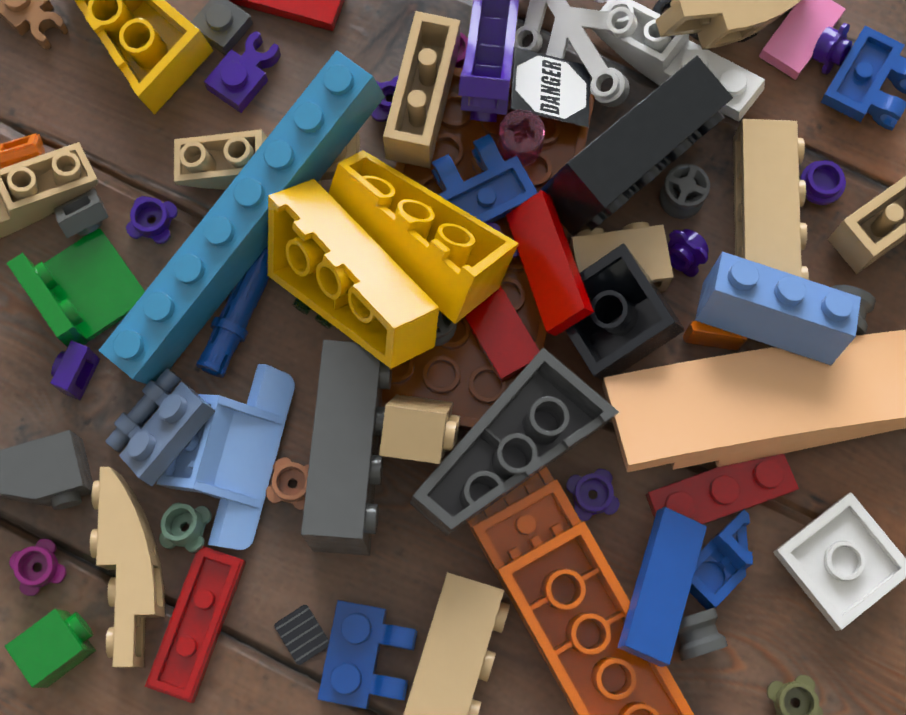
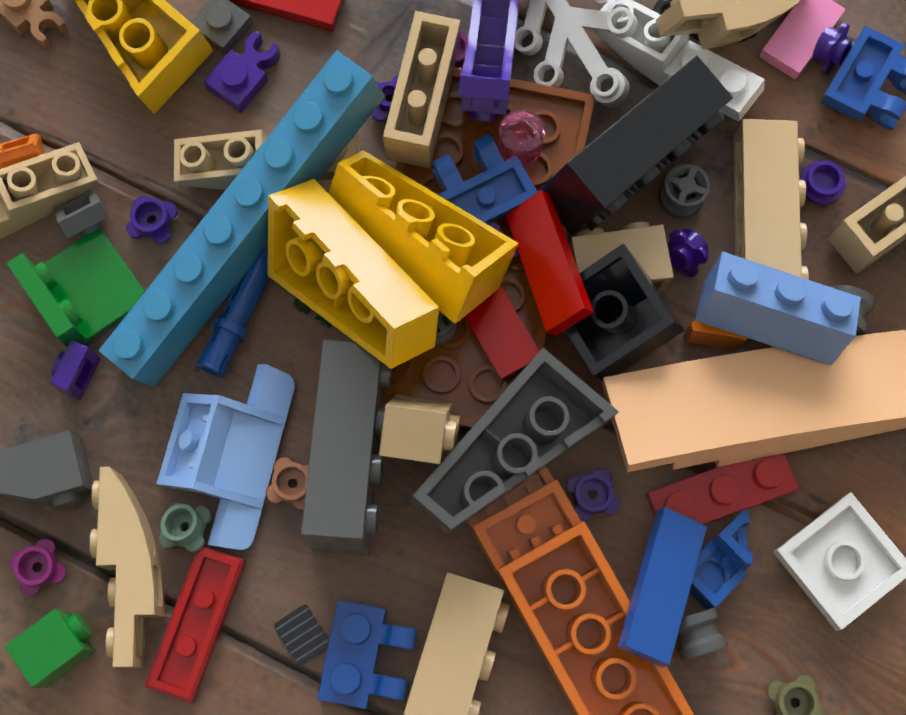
(166, 433): sand blue plate -> none
(550, 87): sticker -> none

